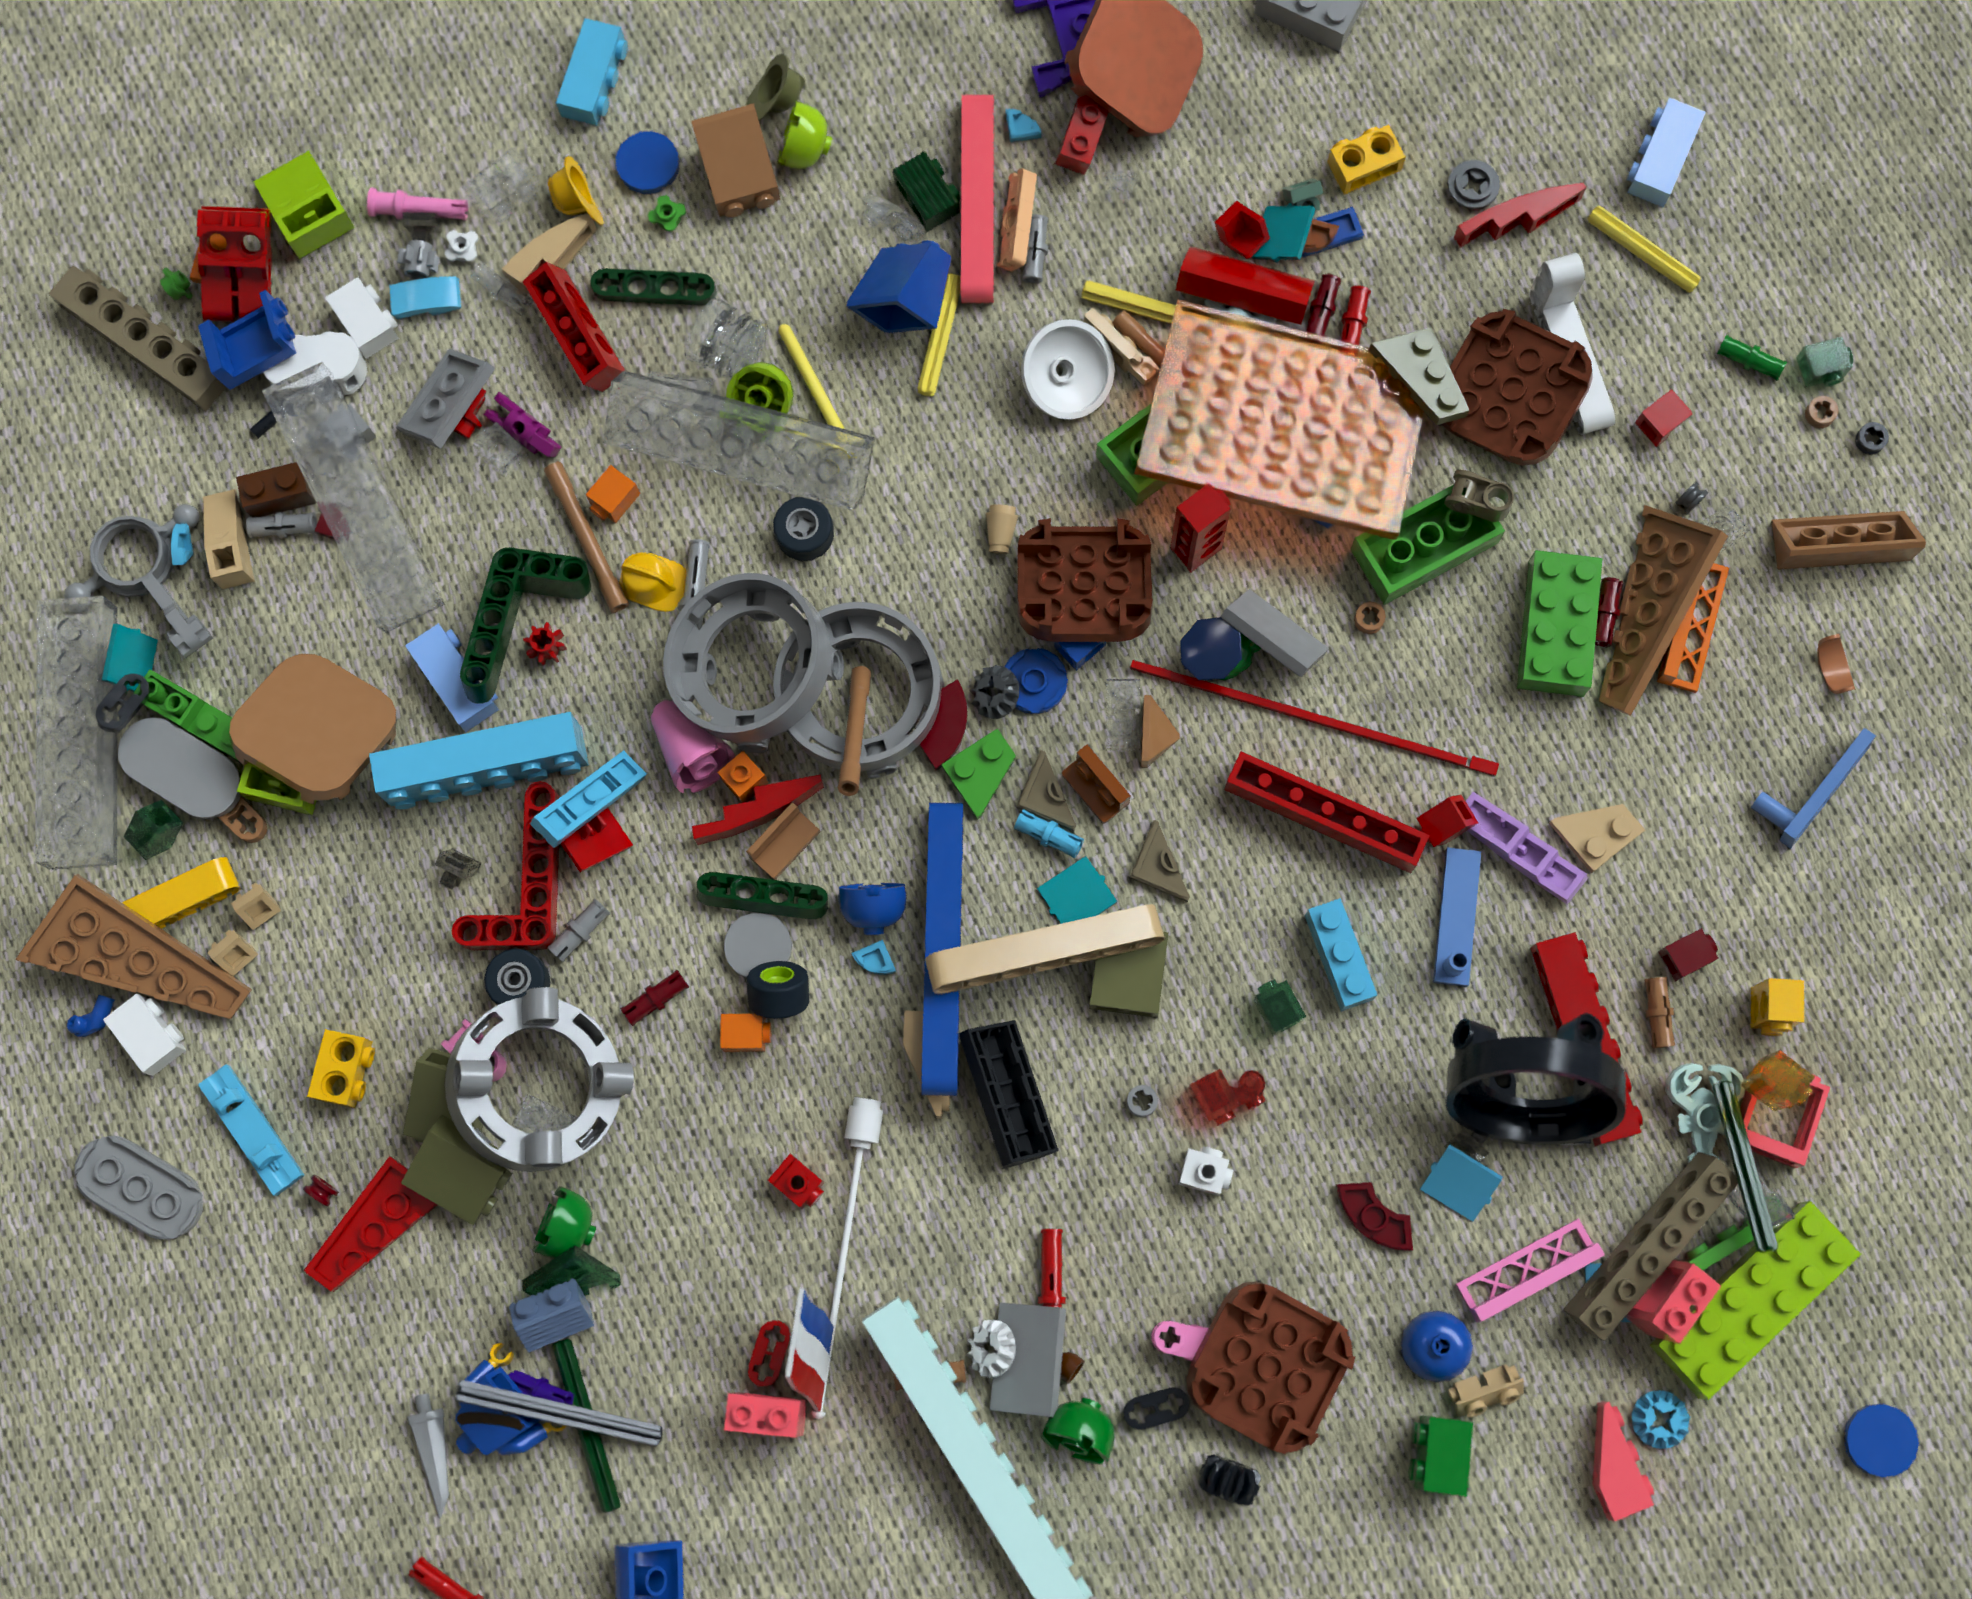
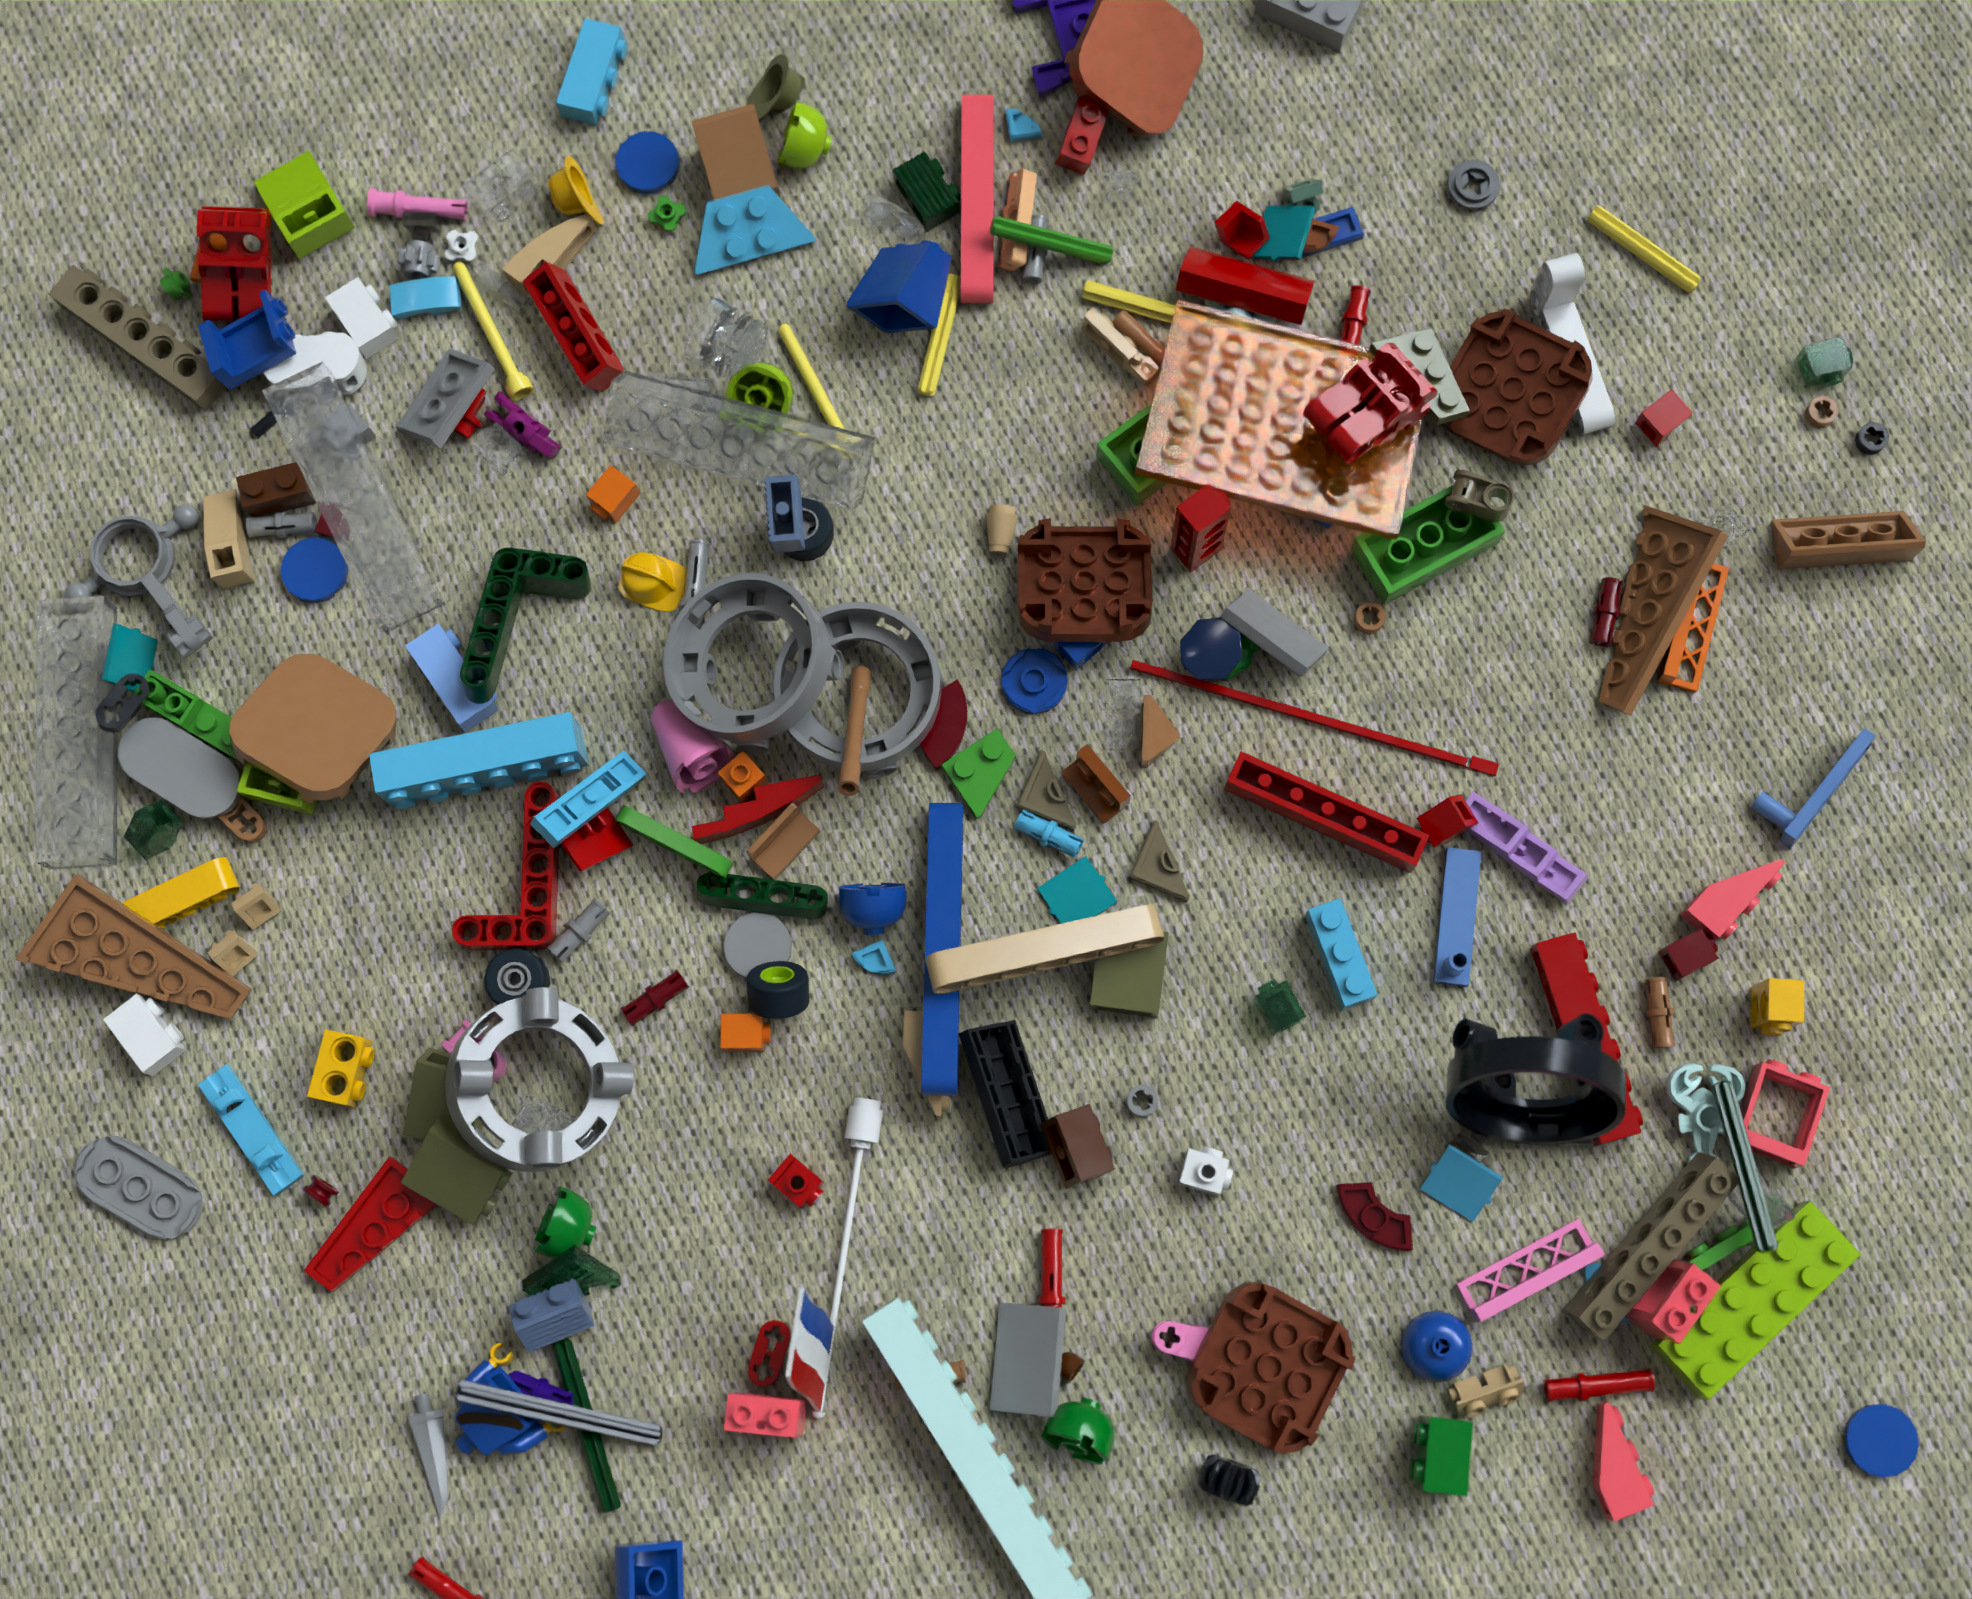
(93, 1021): blue arm -> none
(181, 544): medium azure tile -> none
(314, 570): none -> blue tile
(456, 867): clear smoke tile -> none
(517, 384): none -> light yellow piece
(538, 637): red gear -> none
(564, 491): medium nougat piece -> none
(654, 282): dark green beam -> none
(674, 841): none -> bright green beam
(747, 228): none -> medium azure wing
(784, 513): none -> sand blue brick
(1000, 704): dark grey gear -> none
(1000, 1338): white gear -> none
(1051, 240): none -> bright green axle
(1077, 1146): none -> reddish brown brick
(1085, 364): white dish -> none
(1157, 1417): black beam -> none
(1219, 1099): clear red brick -> none
(1327, 289): dark red pin -> none
(1370, 165): yellow brick -> none
(1371, 403): none -> red connector
(1528, 210): slope -> none
(1559, 623): bright green brick -> none
(1597, 833): tan wing -> none
(1598, 1385): none -> red pin
(1644, 1416): medium azure gear -> none
(1664, 151): light blue brick -> none
(1691, 497): dark grey bush -> none
(1725, 900): none -> coral slope
(1752, 357): green pin -> none
(1778, 1081): clear yellow brick -> none
(1834, 665): nougat helmet -> none

